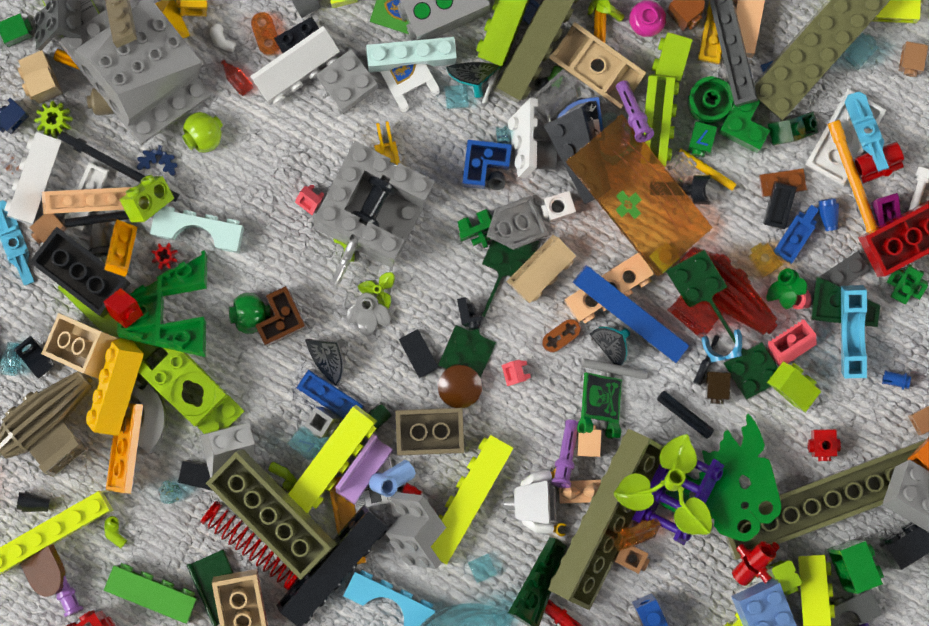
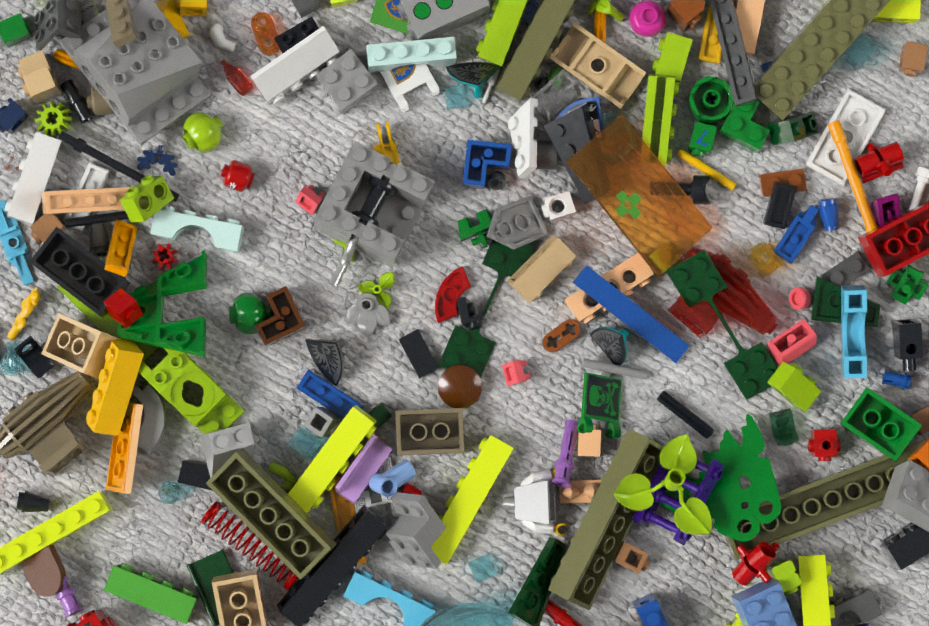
(27, 308): none -> yellow animal
(76, 101): none -> black pin
(111, 530): lime arm -> none
(237, 175): none -> red head
(448, 293): none -> red tile
(502, 134): clear light blue bush -> none
(632, 536): clear orange plate -> none
(637, 119): medium lavender pin -> none
(681, 167): clear tile -> none
(704, 365): black piece -> none
(717, 387): dark brown brick -> none
(736, 352): dark azure cap -> none
(783, 427): none -> clear green bracket
(787, 288): green plate -> none
(856, 566): green brick -> none
(863, 118): medium azure piece -> none
(880, 424): none -> green slope
(905, 333): none -> black torso

